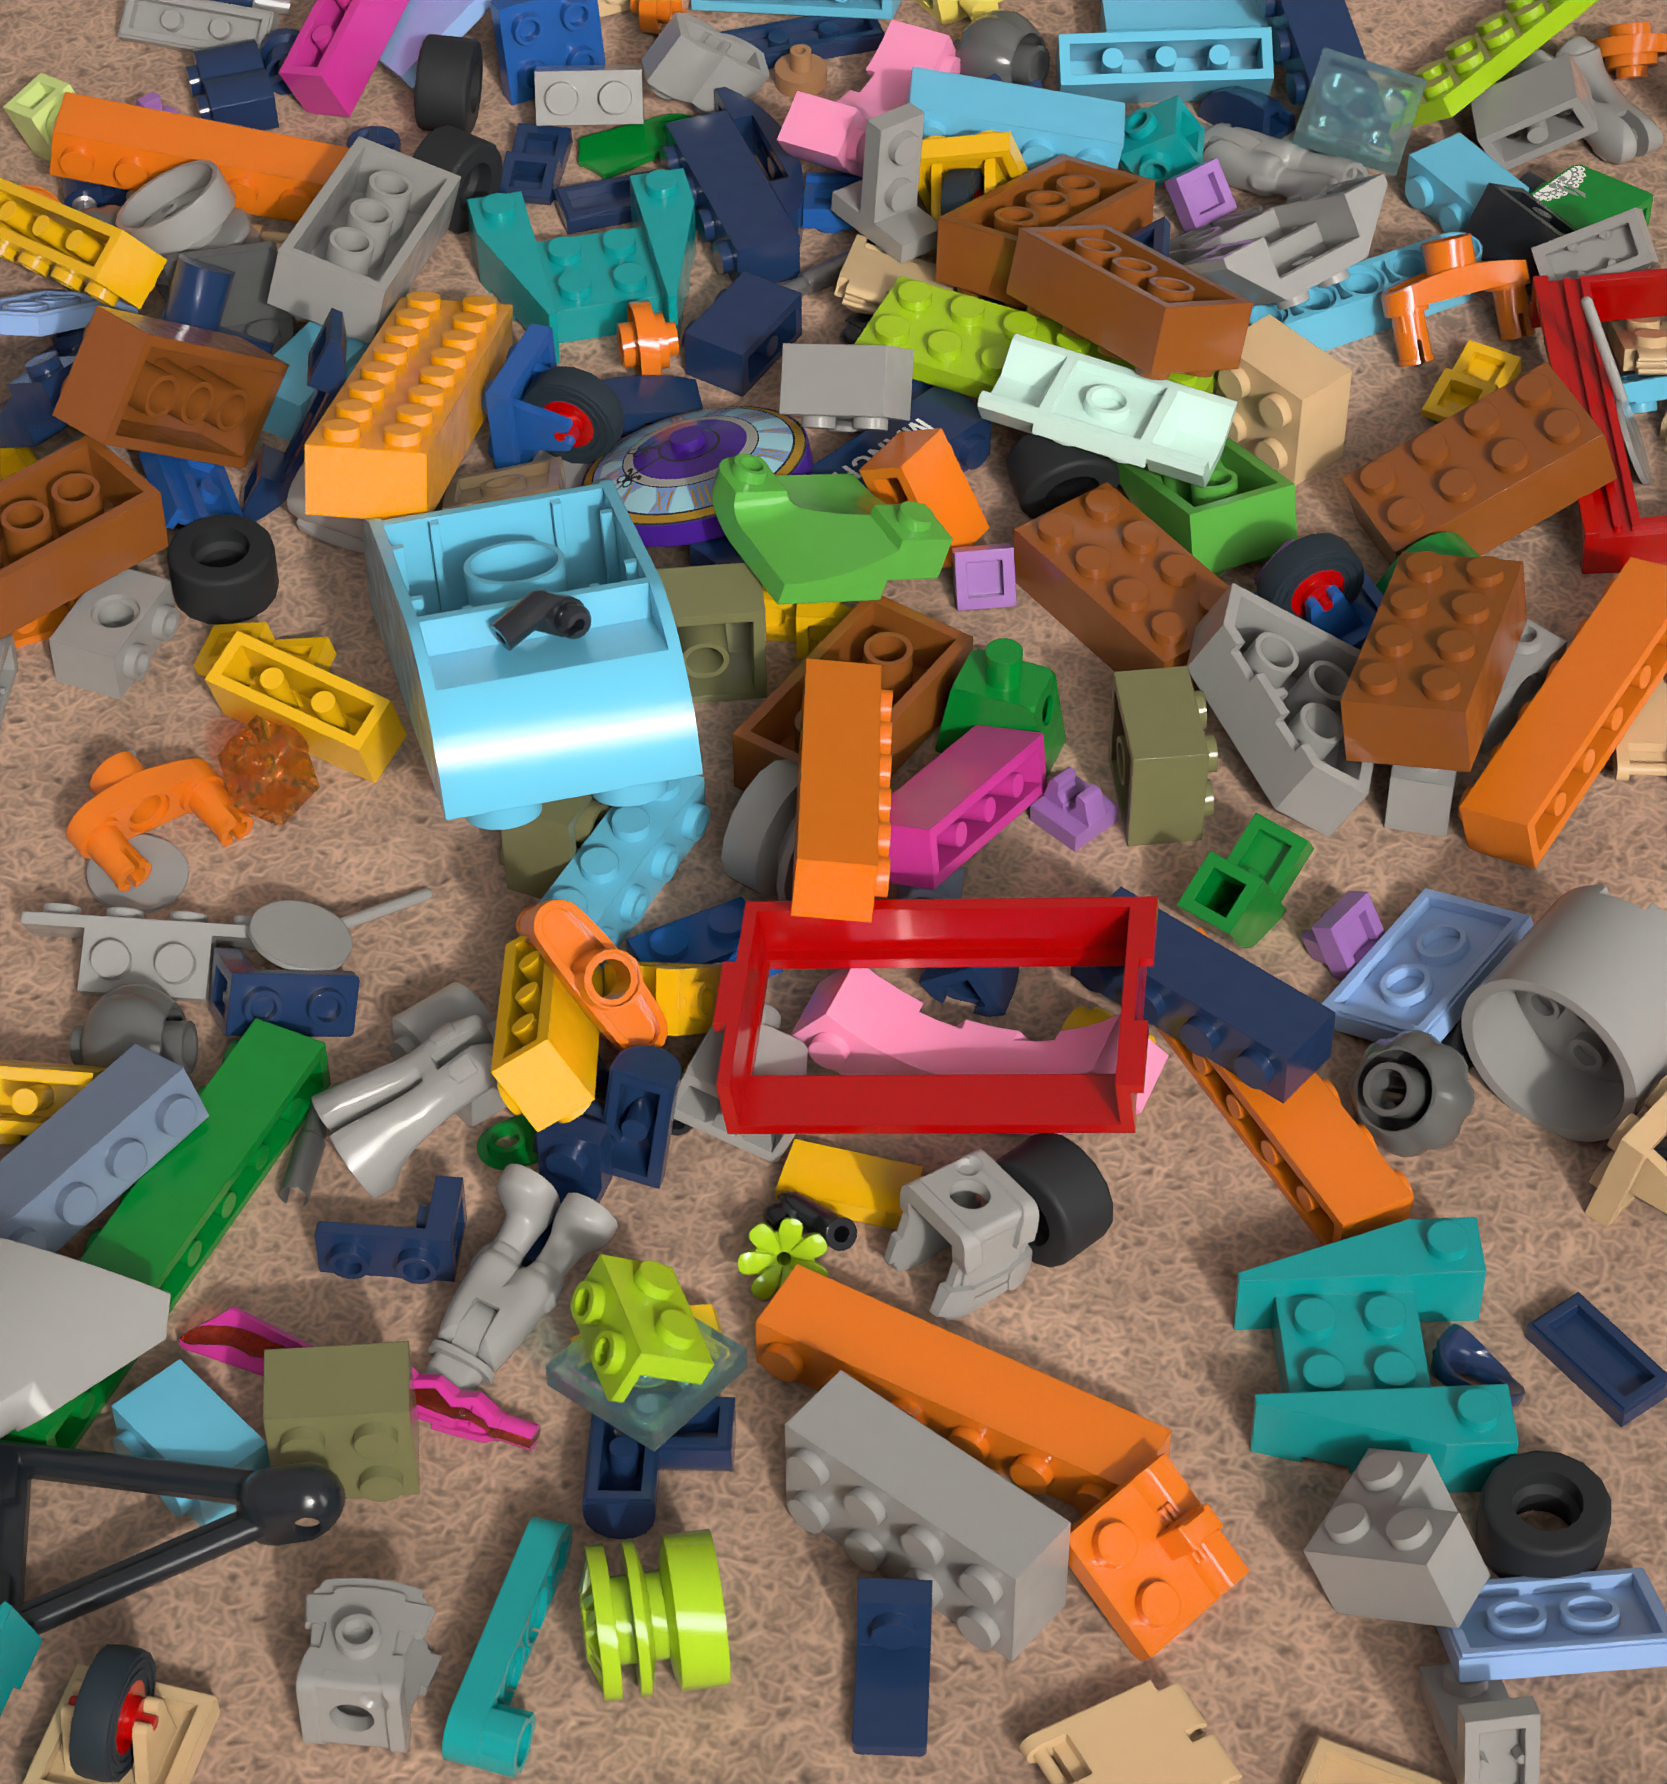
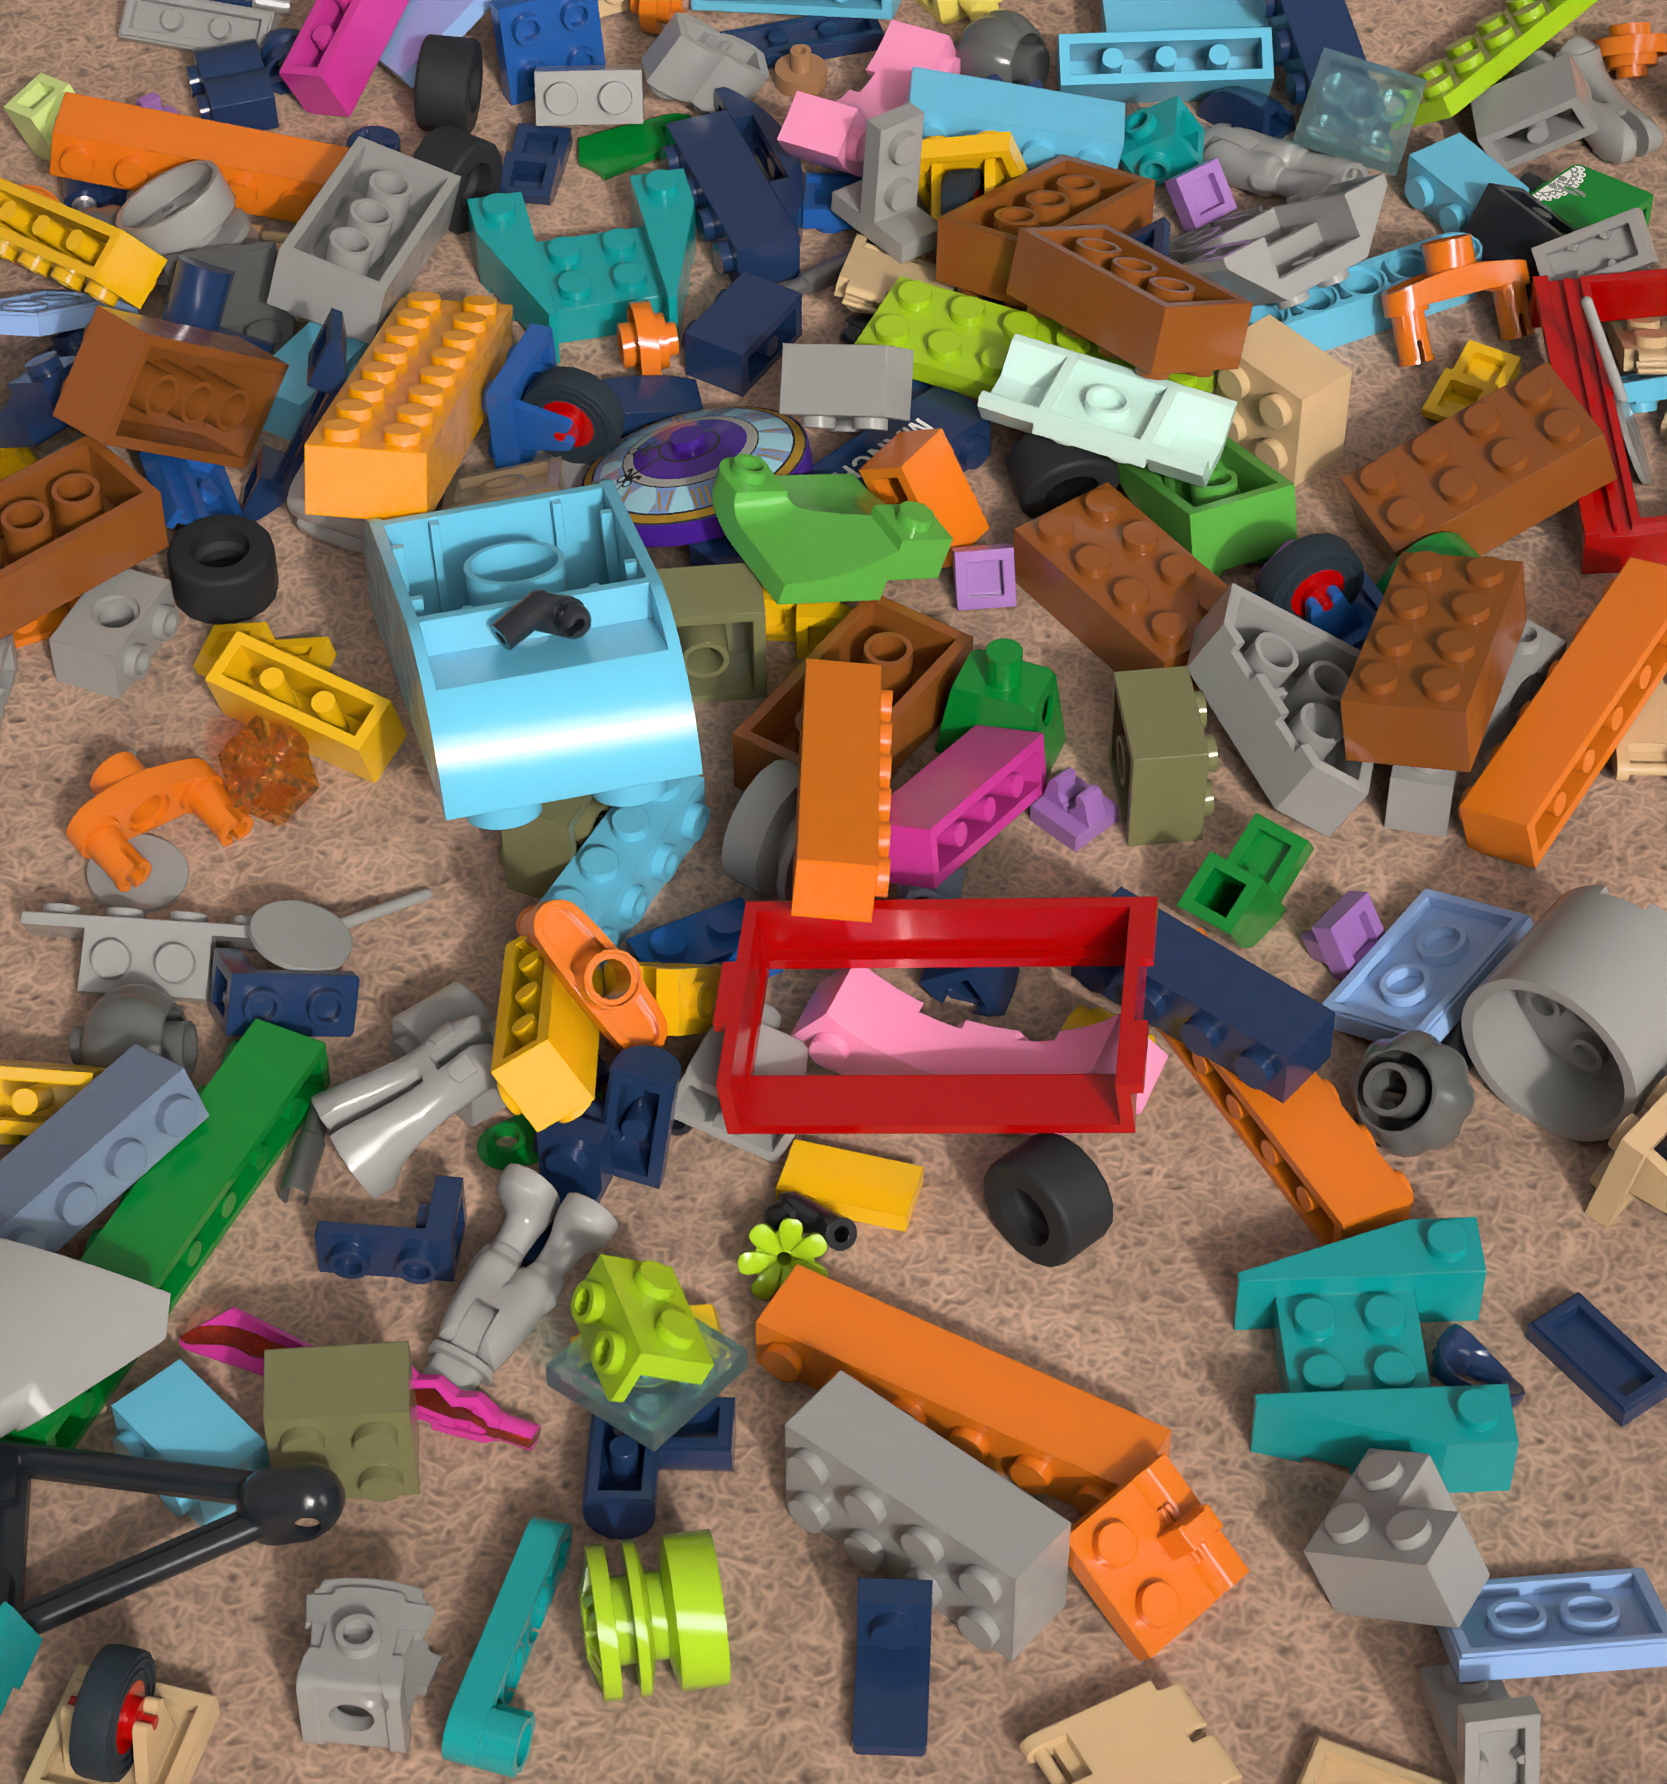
(595, 204): dark blue tile -> none
(986, 1241): light grey piece -> none
(1545, 1484): black tyre -> none

